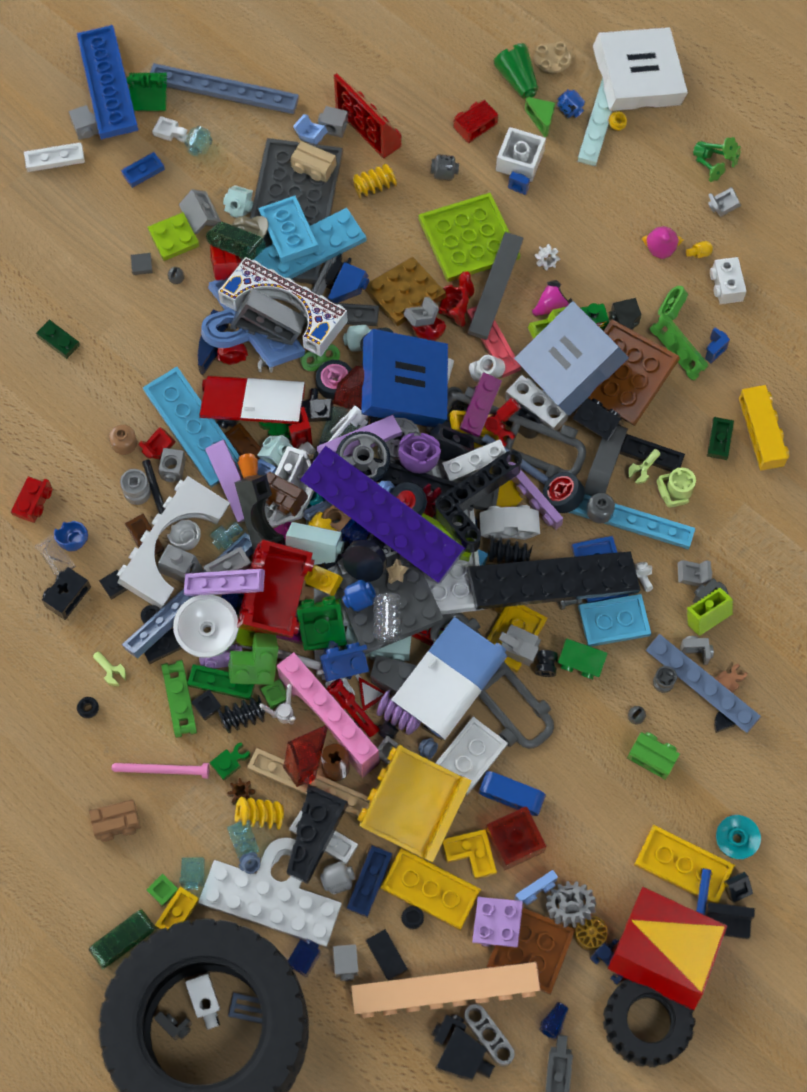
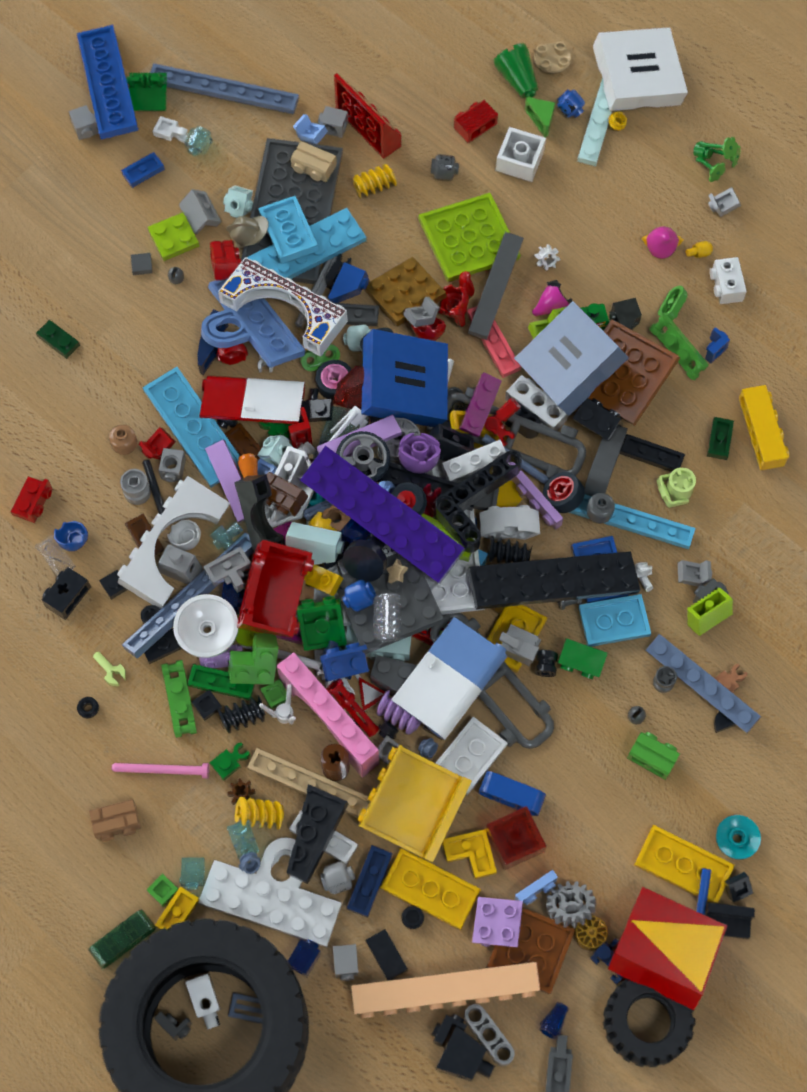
(54, 157): white plate -> none
(224, 582): lavender tile -> none
(235, 240): clear green beam -> none
(268, 317): dark grey wedge -> none
(304, 756): clear red slope -> none
(483, 365): white piece -> none
(518, 183): blue plate -> none
(644, 466): yellowish green bar -> none
(693, 644): light grey bracket -> none

